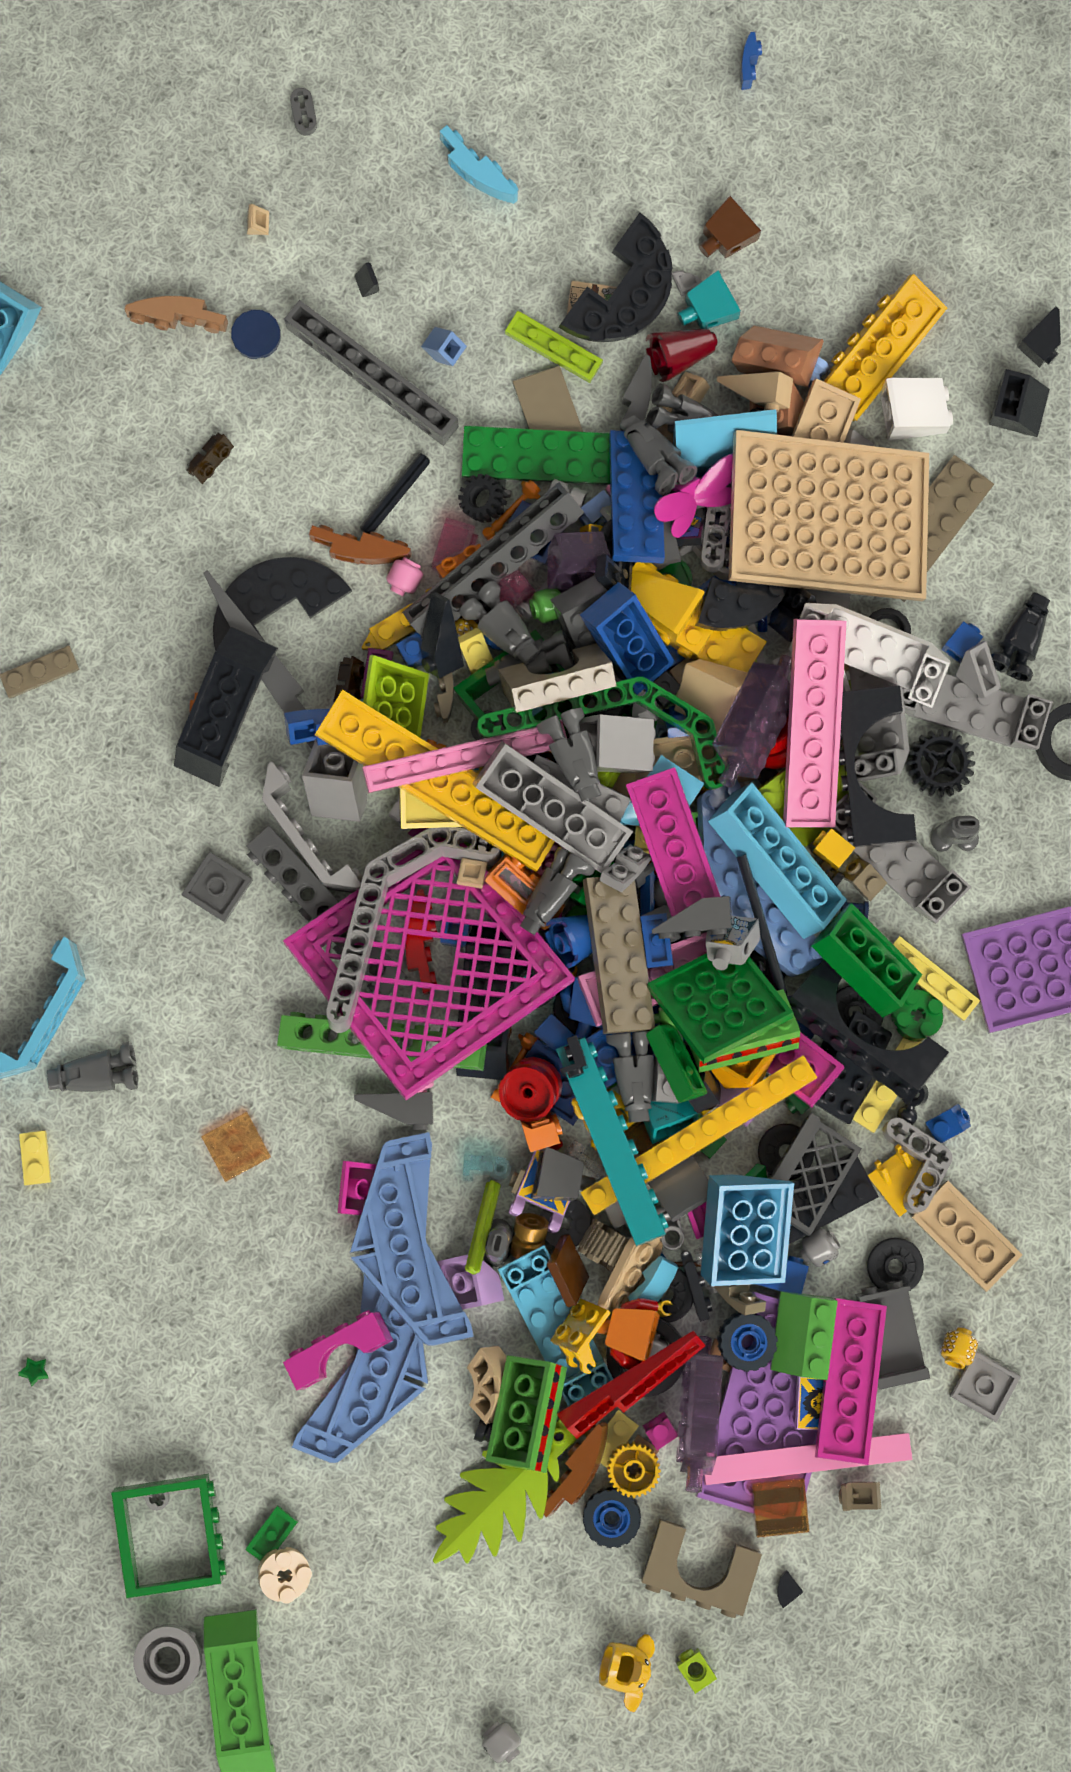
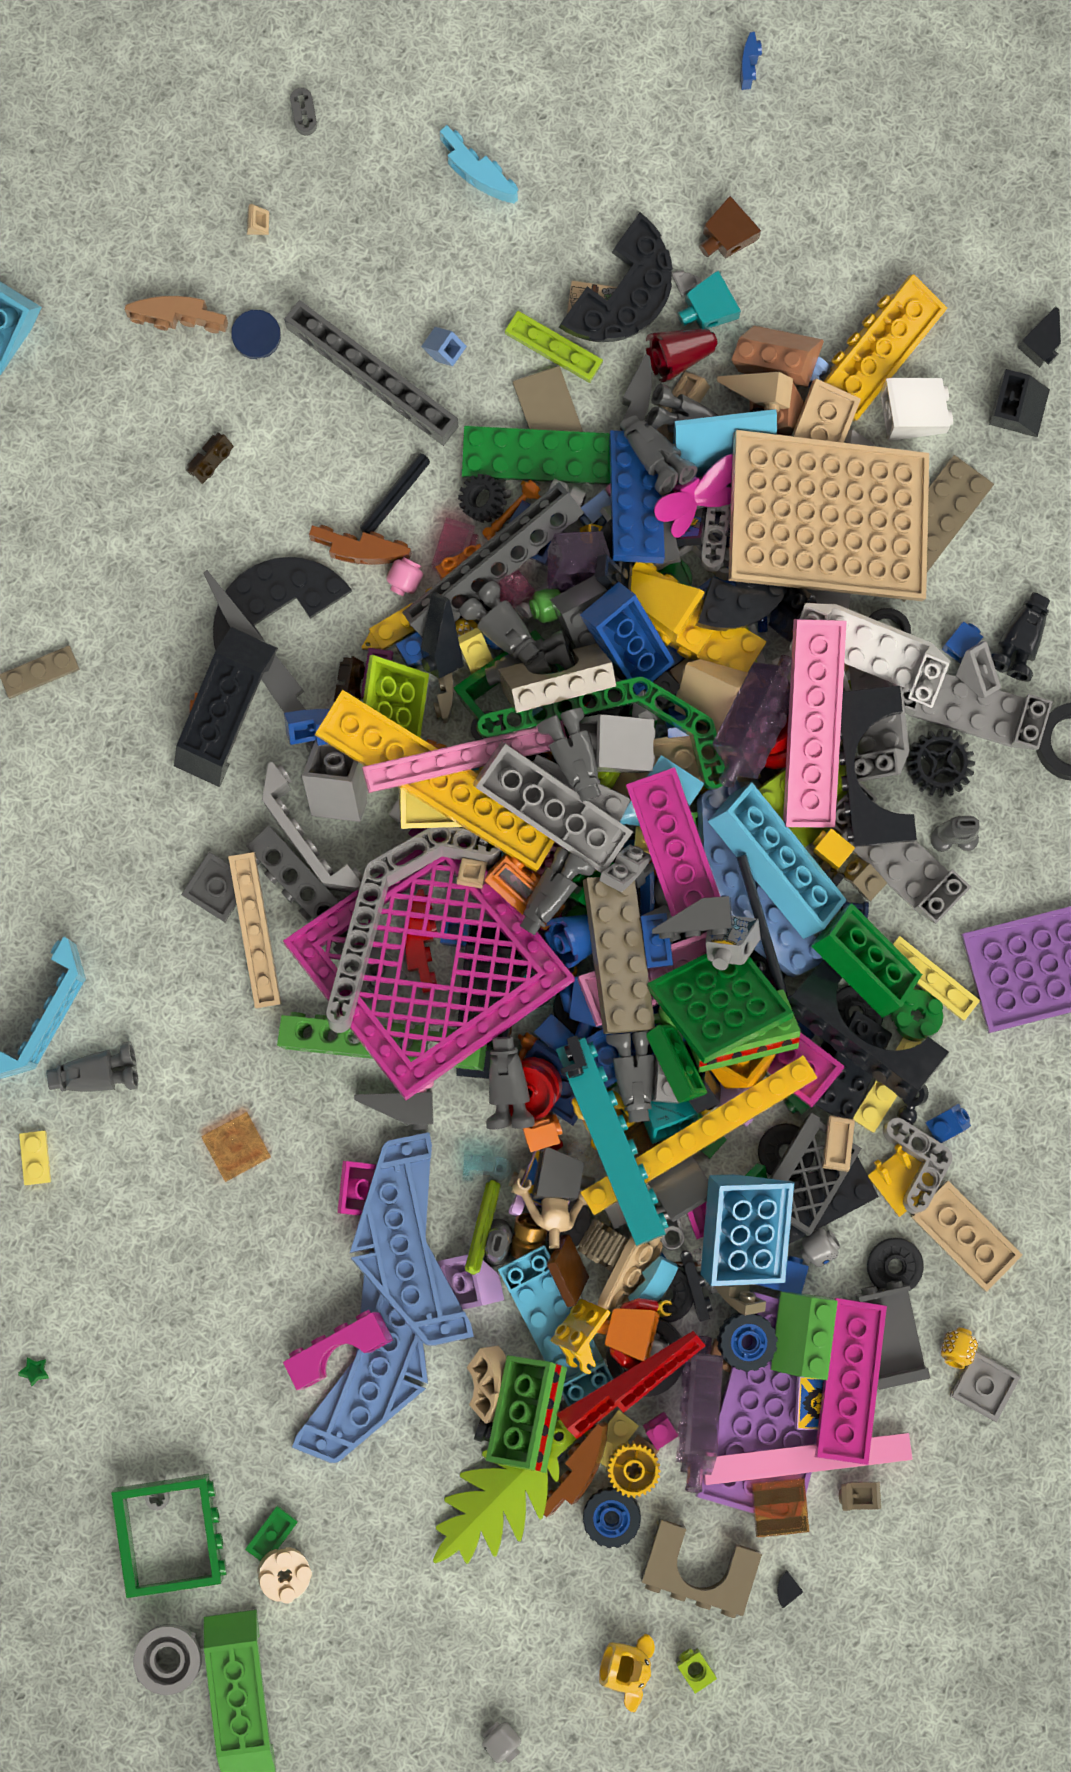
(254, 930): none -> tan plate
(367, 280): black slope -> none
(507, 1087): none -> dark grey piece
(554, 1213): none -> tan piece
(838, 1143): none -> tan tile

